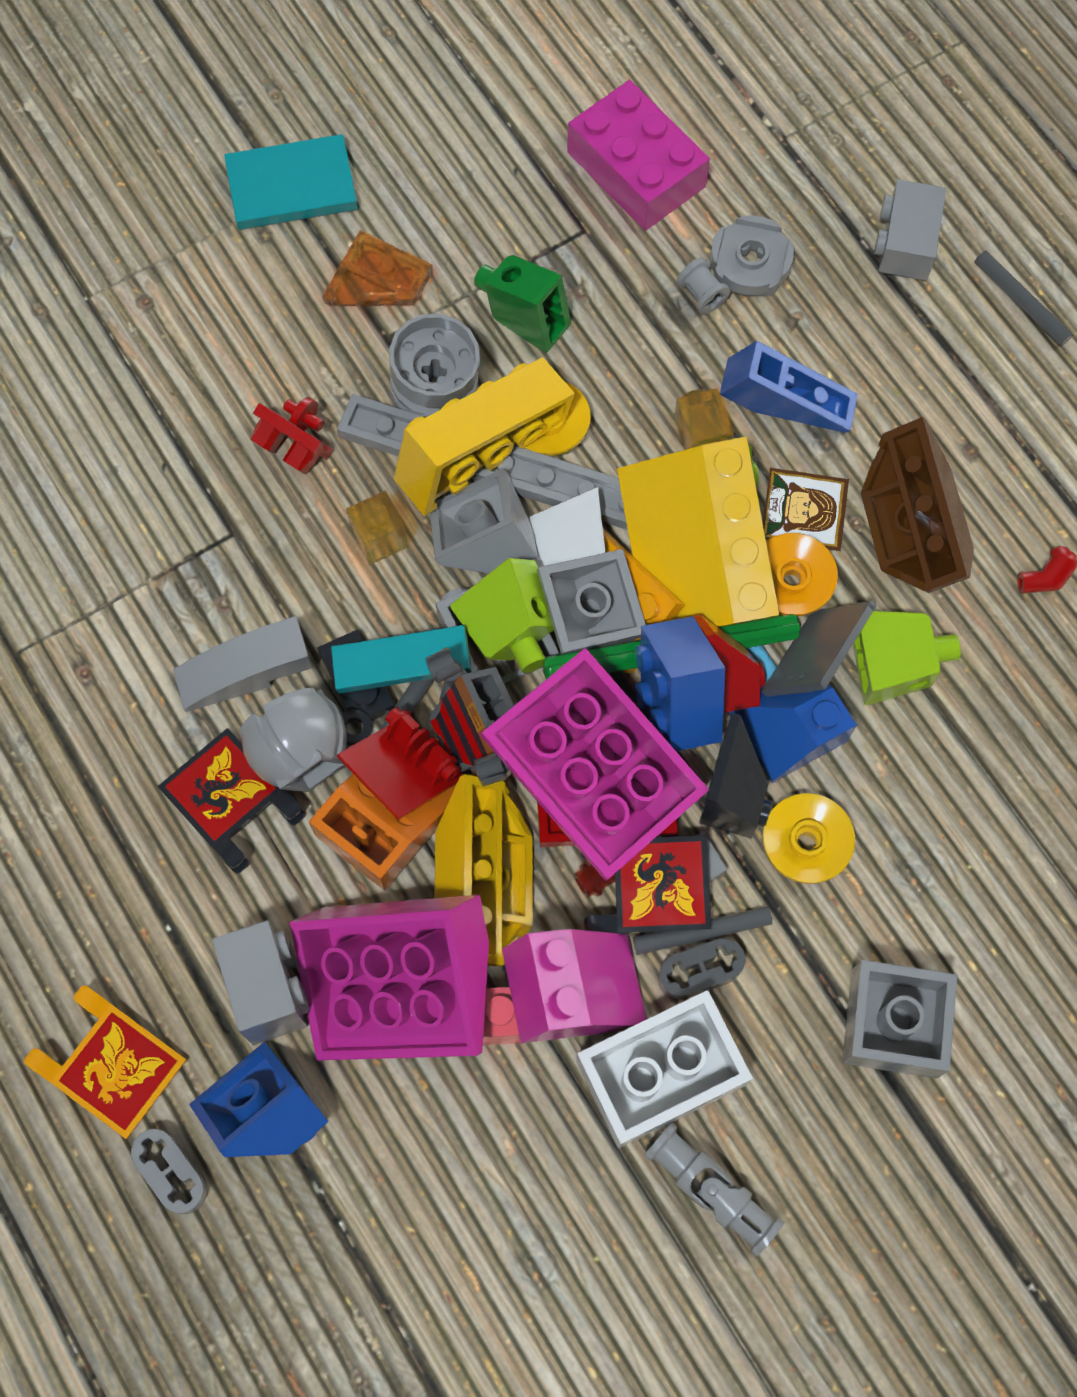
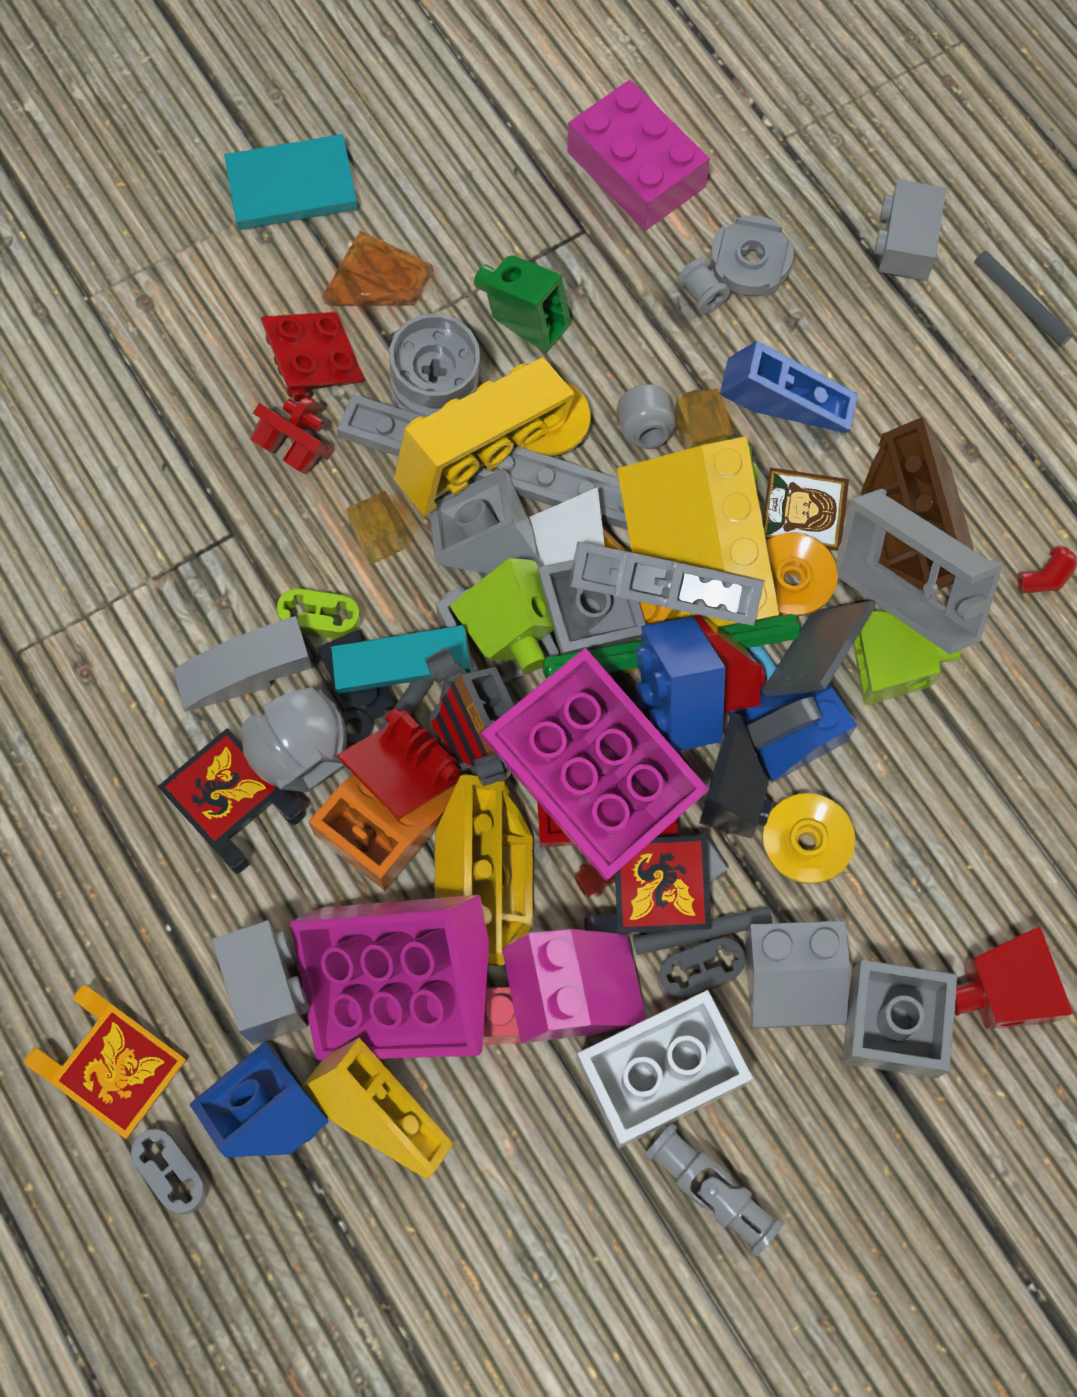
(311, 351): none -> red hinge
(320, 604): none -> lime beam
(376, 1108): none -> yellow slope
(646, 416): none -> light grey head
(665, 583): none -> light grey slope
(783, 723): none -> dark grey beam
(797, 974): none -> light grey slope
(859, 566): none -> light grey door
(1014, 985): none -> red torso

